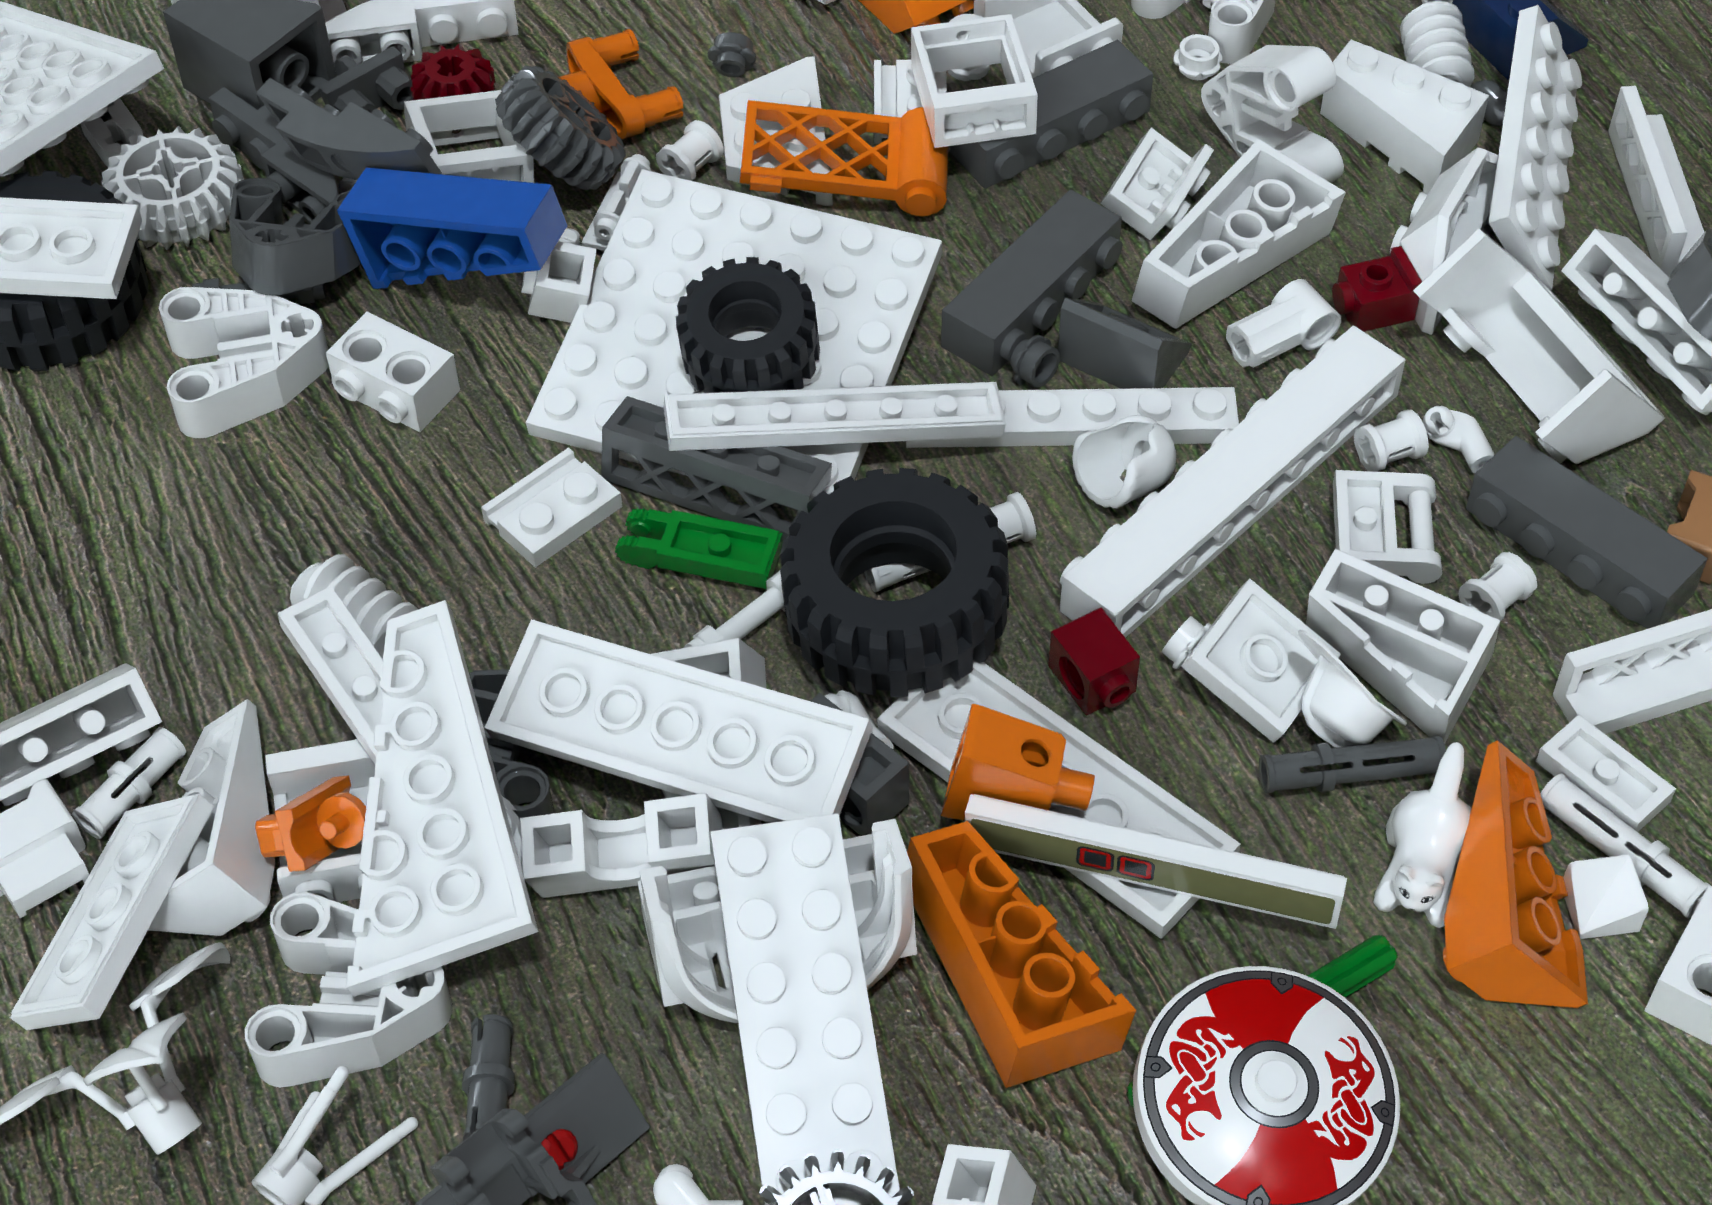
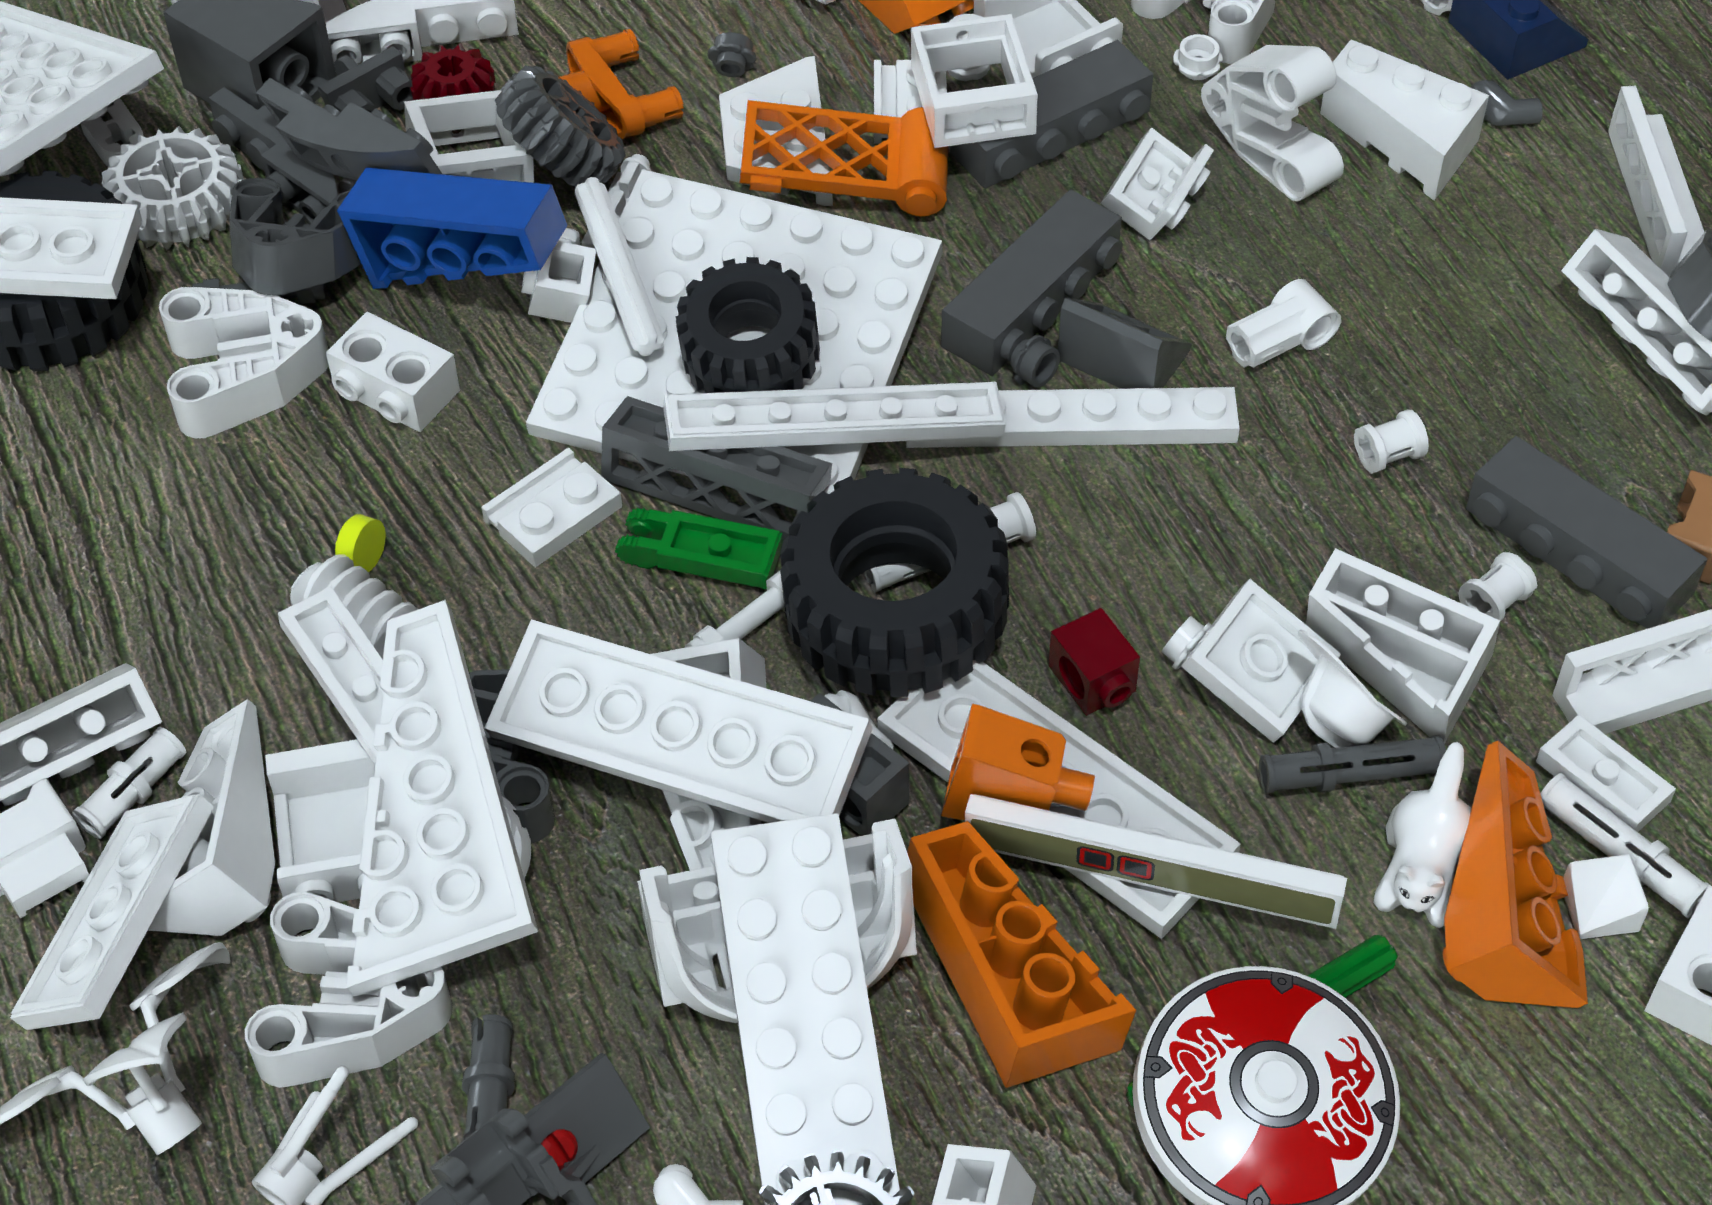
(313, 825): orange hips -> none
(362, 541): none -> neon yellow tile
(583, 854): white arch -> none
(619, 267): none -> white axle
(691, 151): white bush -> none
(1128, 444): white hair -> none
(1233, 482): white brick -> none
(1236, 233): white wedge -> none
(1368, 524): white plate -> none
(1377, 291): dark red brick -> none
(1437, 41): white piece -> none
(1446, 219): white wedge -> none
(1459, 433): white arm -> none
(1535, 146): white plate -> none
(1539, 350): white windscreen -> none

